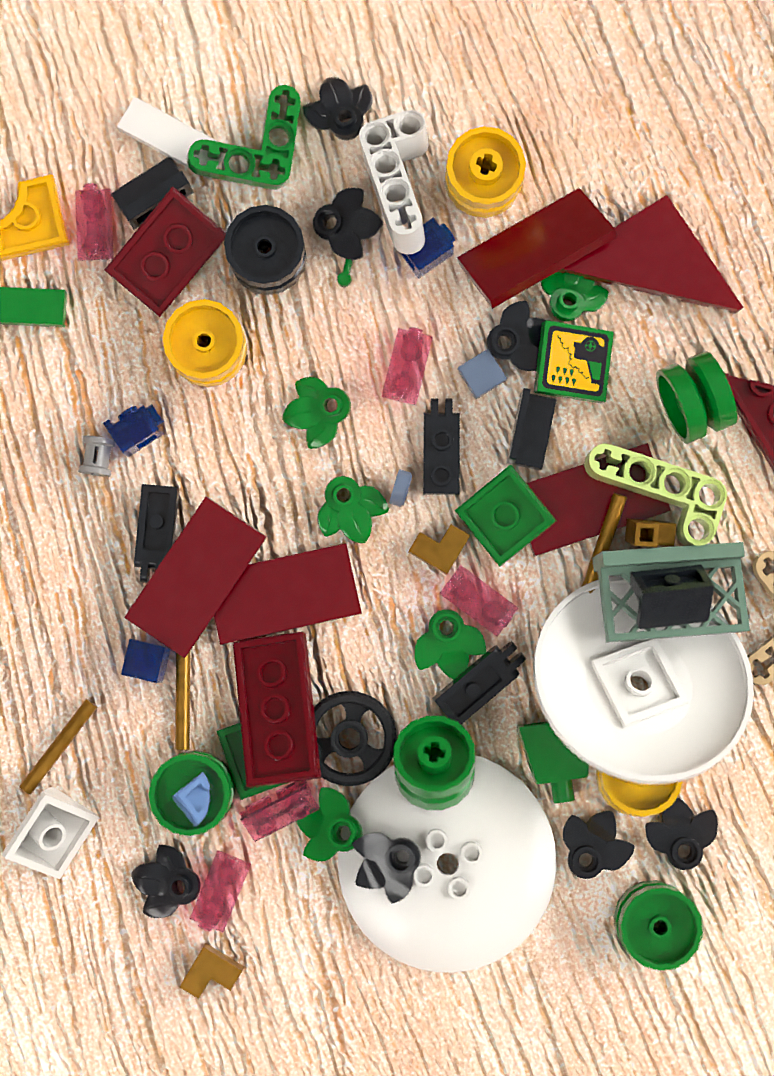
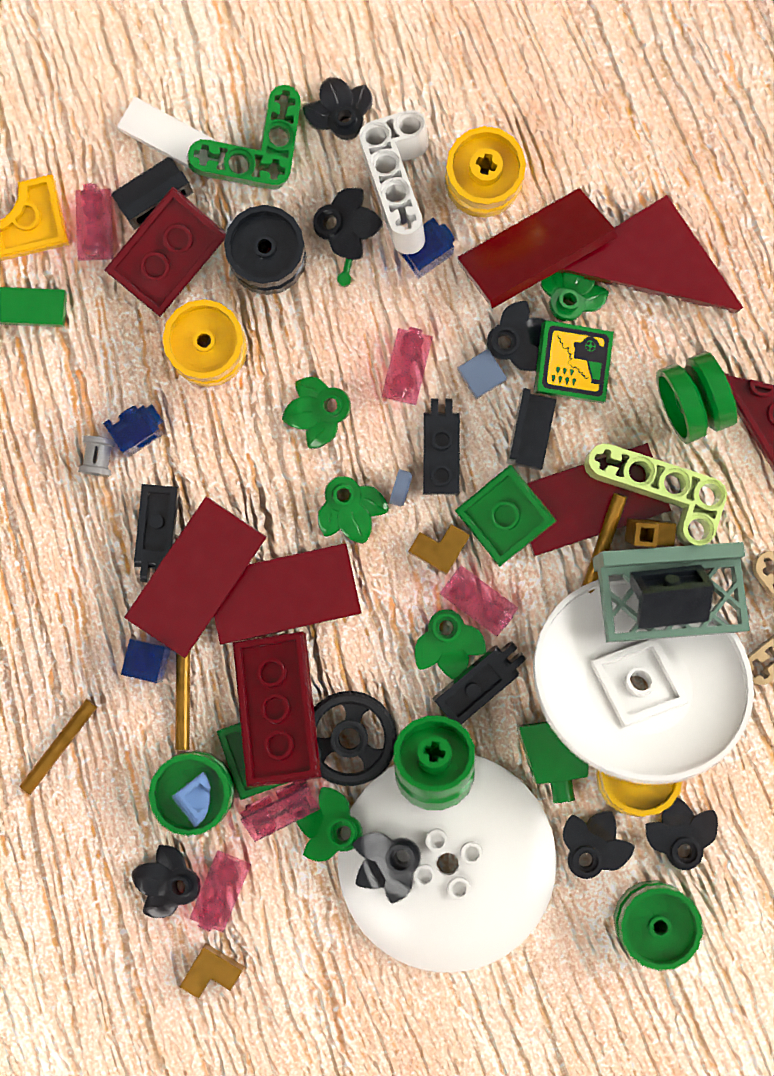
(51, 833): white slope -> none

